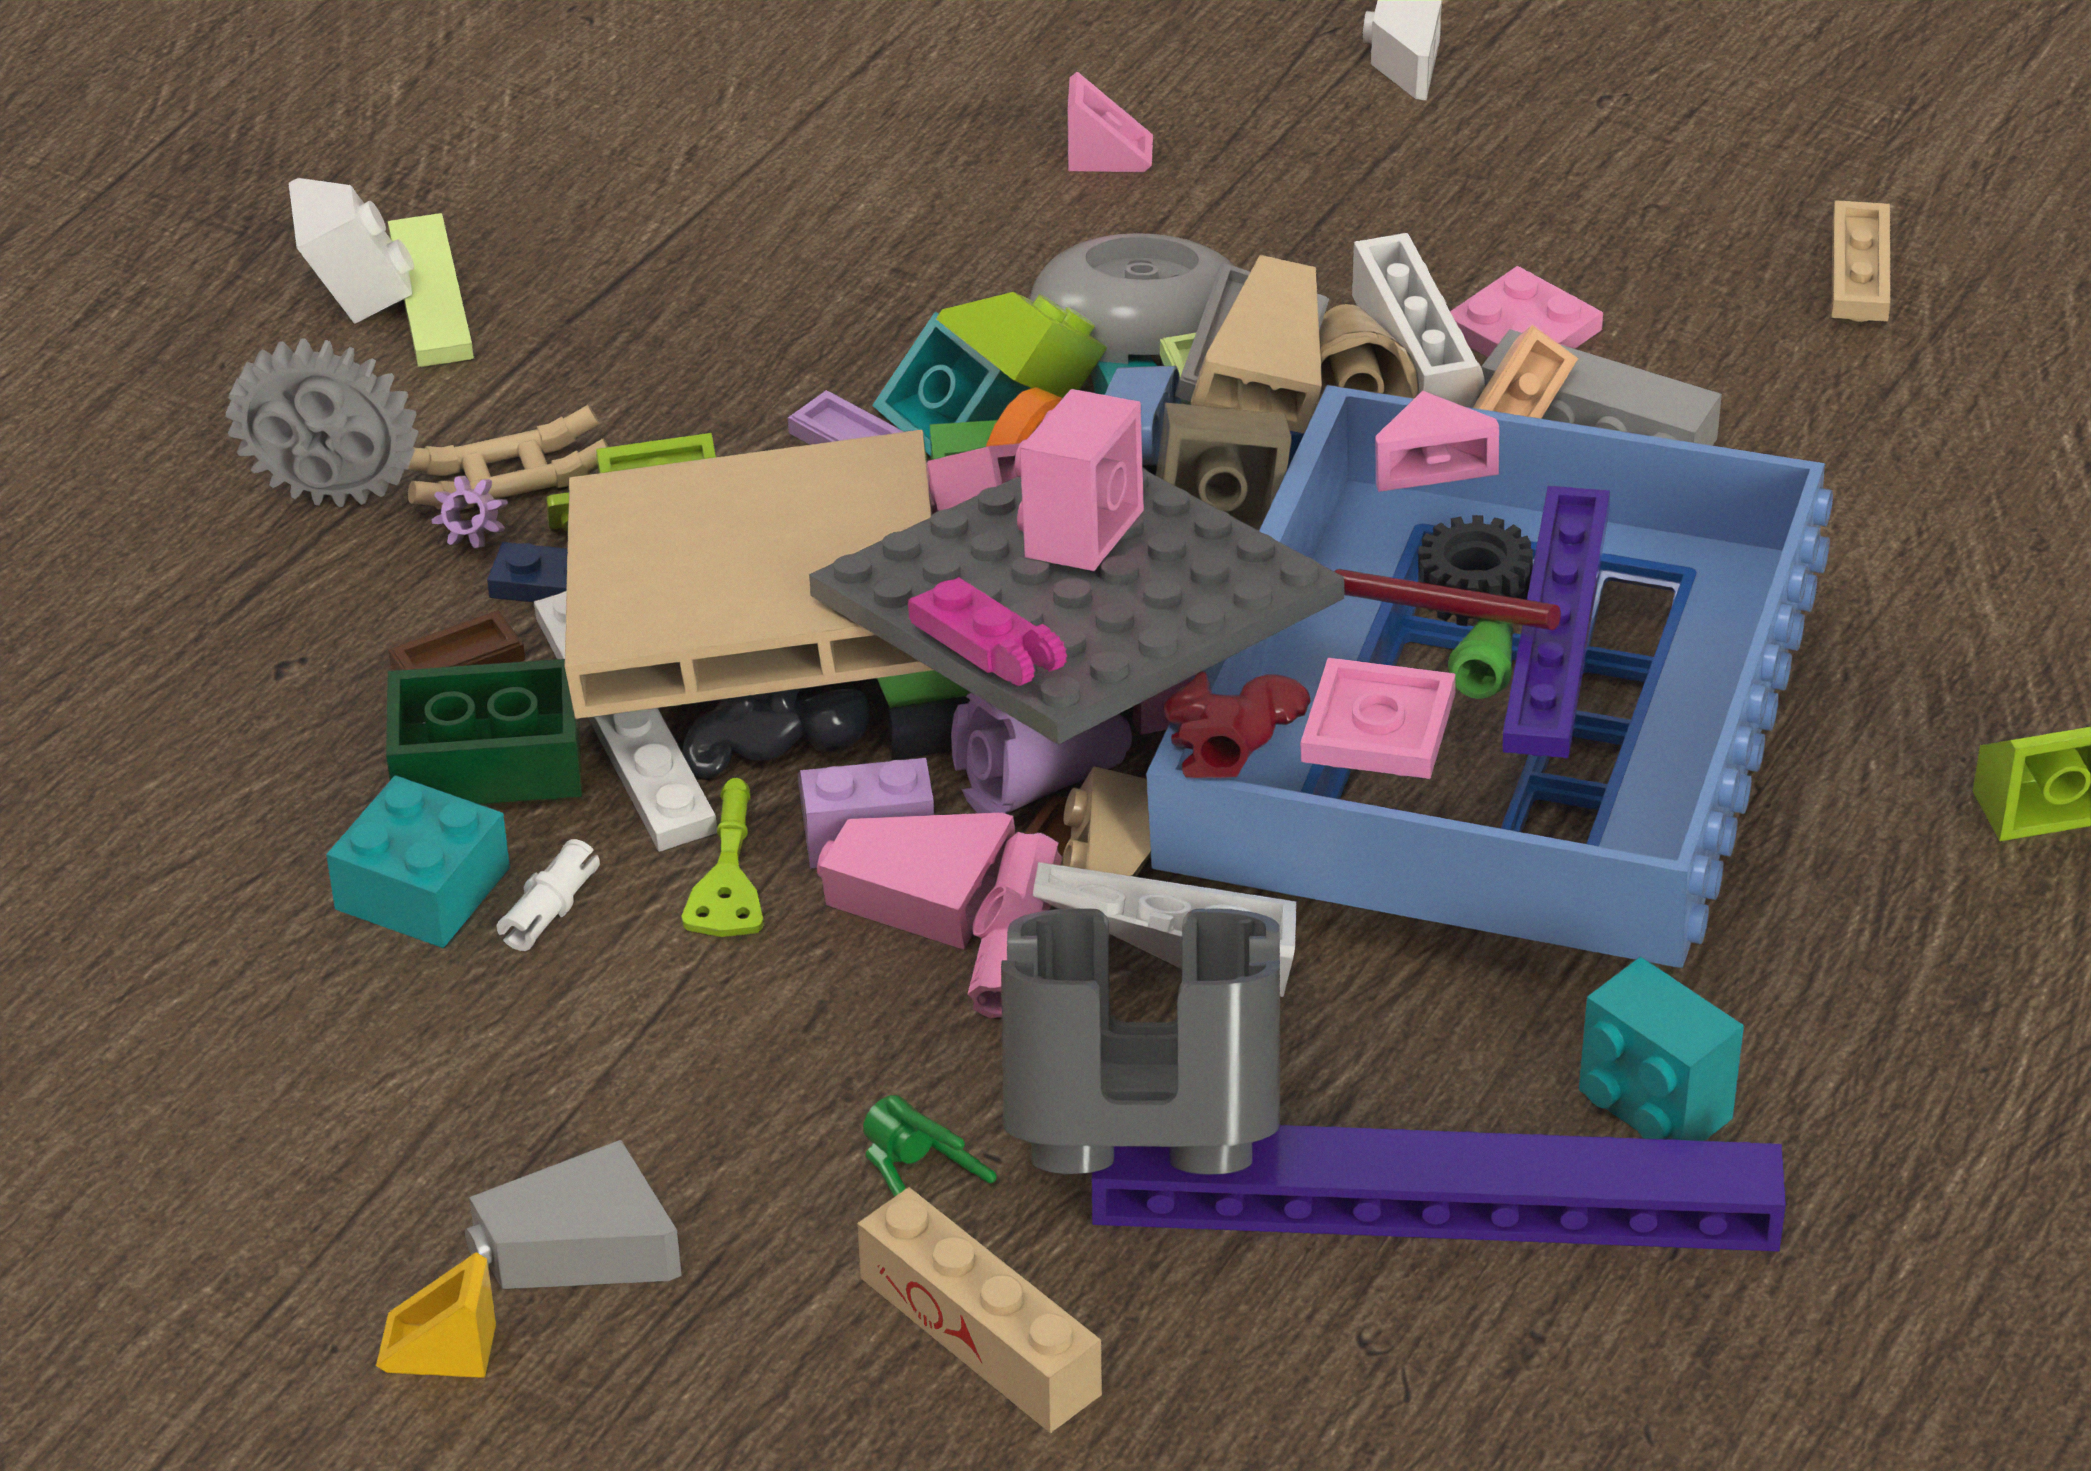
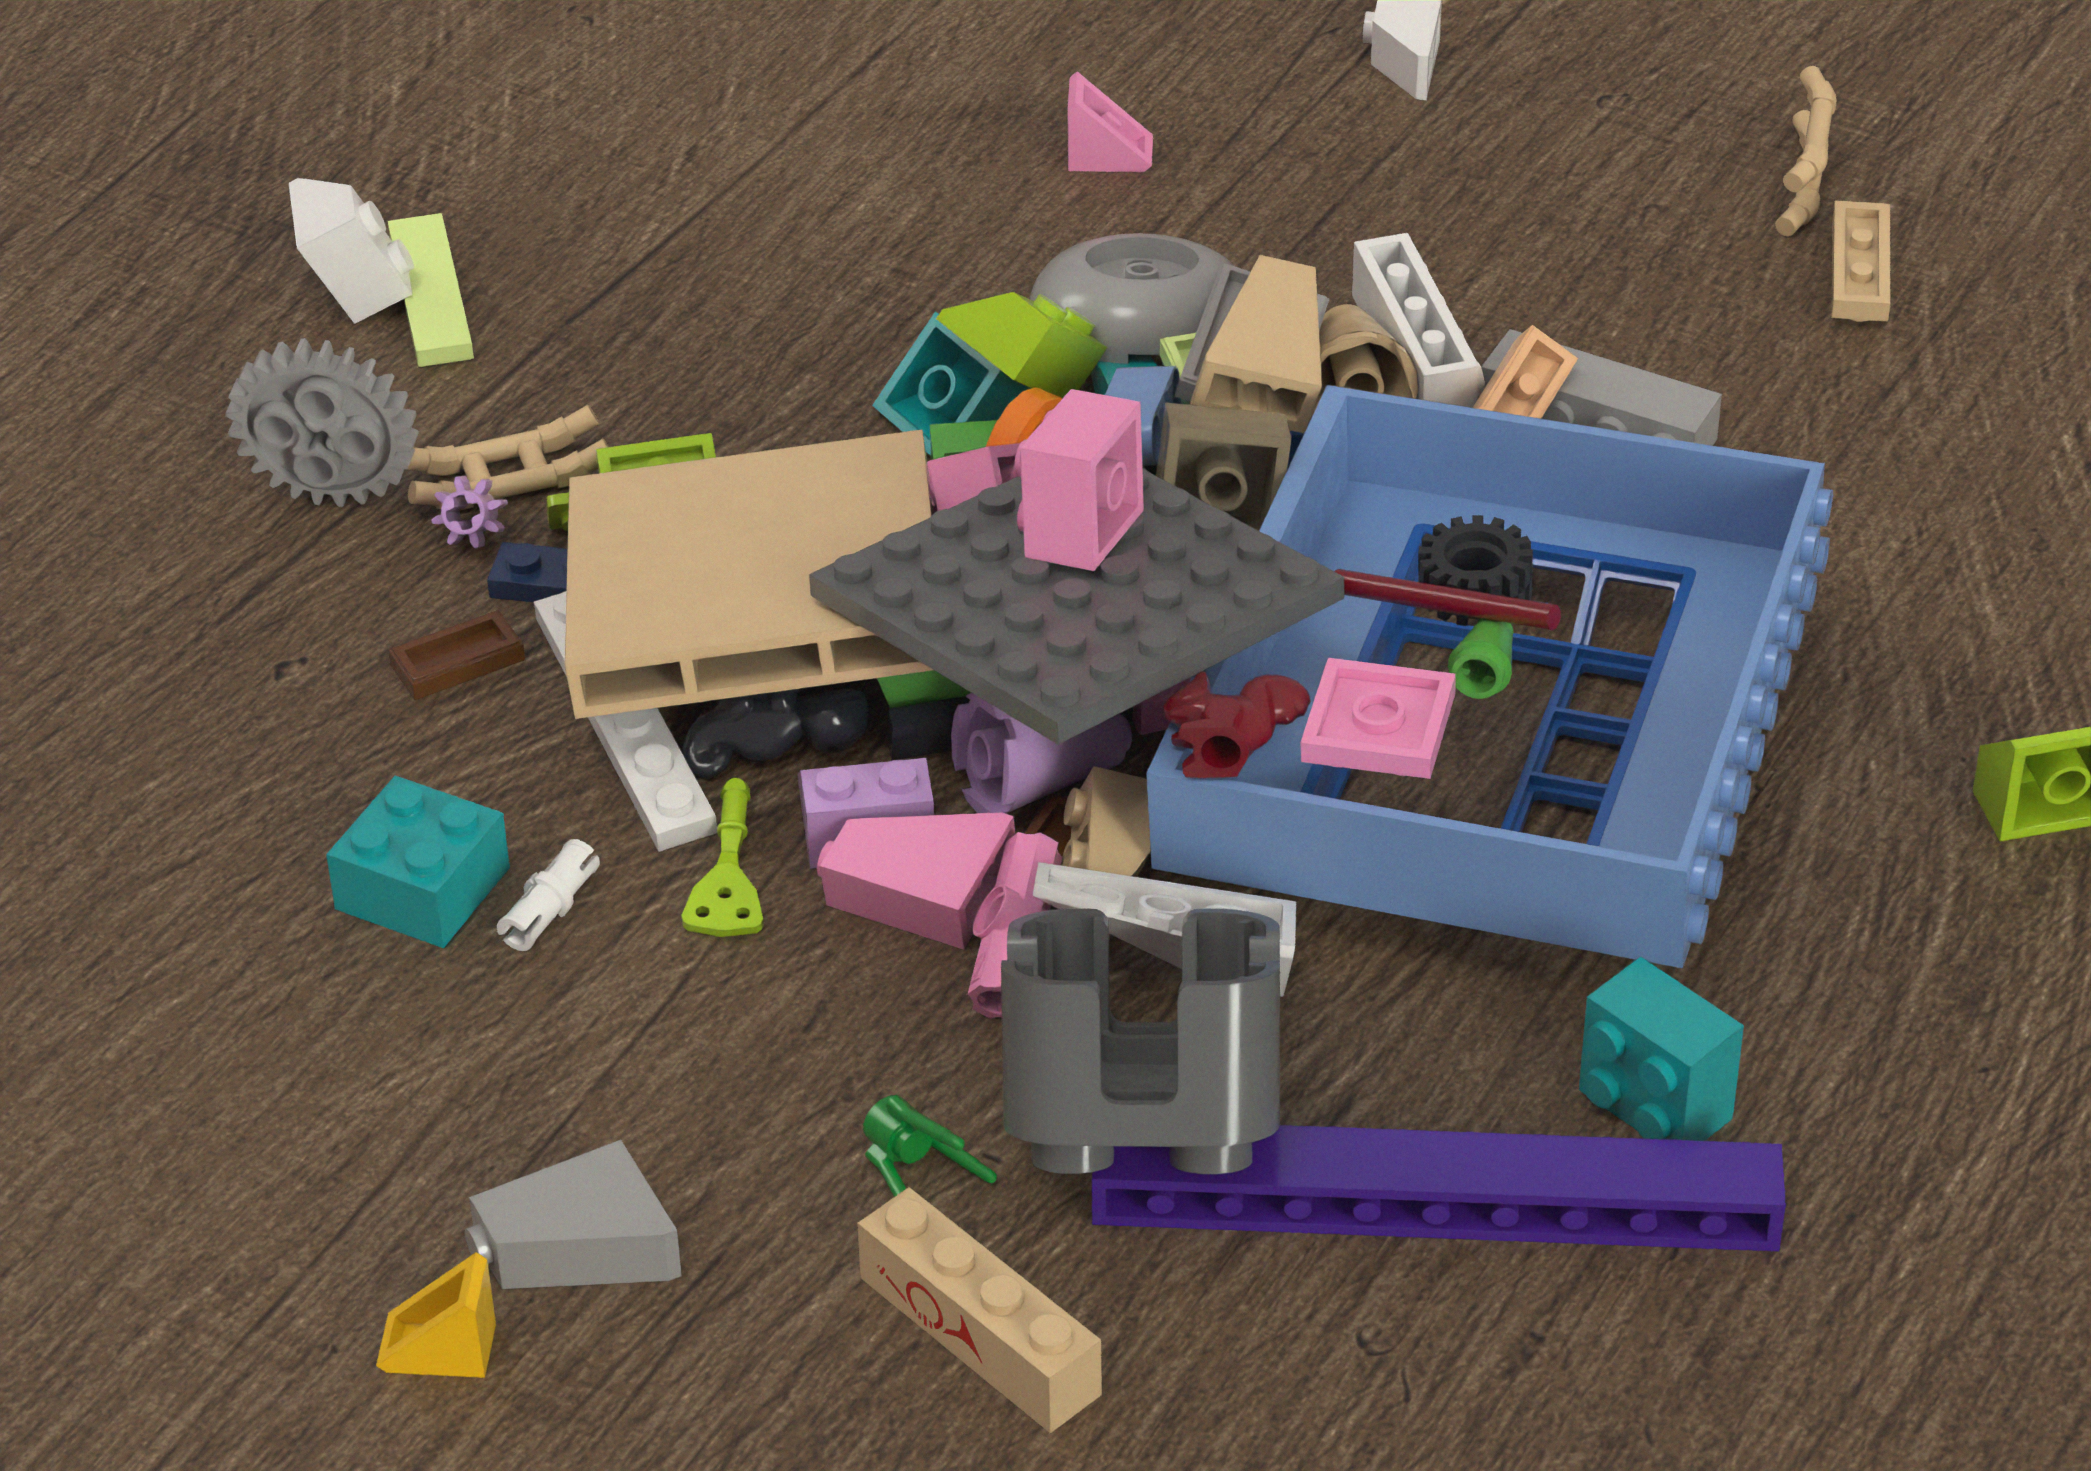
(485, 731): dark green brick -> none
(835, 419): lavender tile -> none
(986, 631): dark pink hinge -> none
(1435, 444): bright pink slope -> none
(1522, 301): bright pink plate -> none
(1552, 661): dark purple plate -> none
(1813, 131): none -> tan piece

